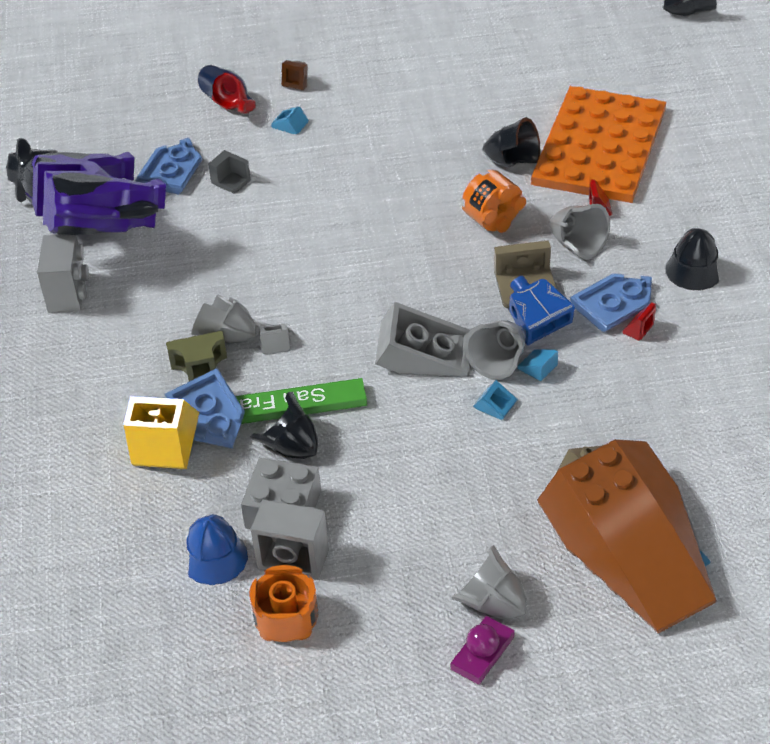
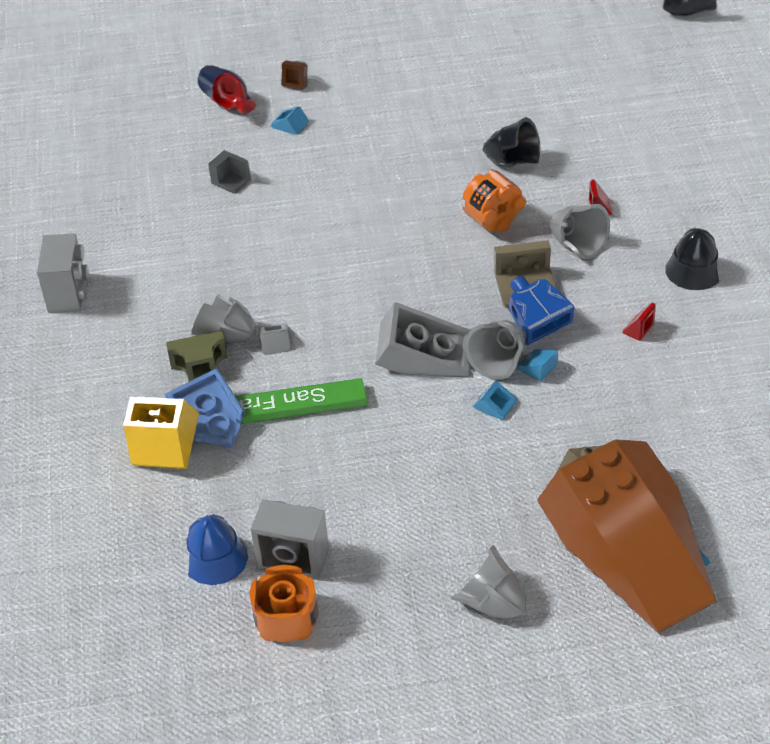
(84, 190): dark purple animal -> none
(172, 166): medium blue tile -> none
(280, 482): light grey brick -> none
(292, 434): black helmet -> none
(482, 649): magenta tile -> none
(599, 139): orange plate -> none
(613, 300): medium blue tile -> none

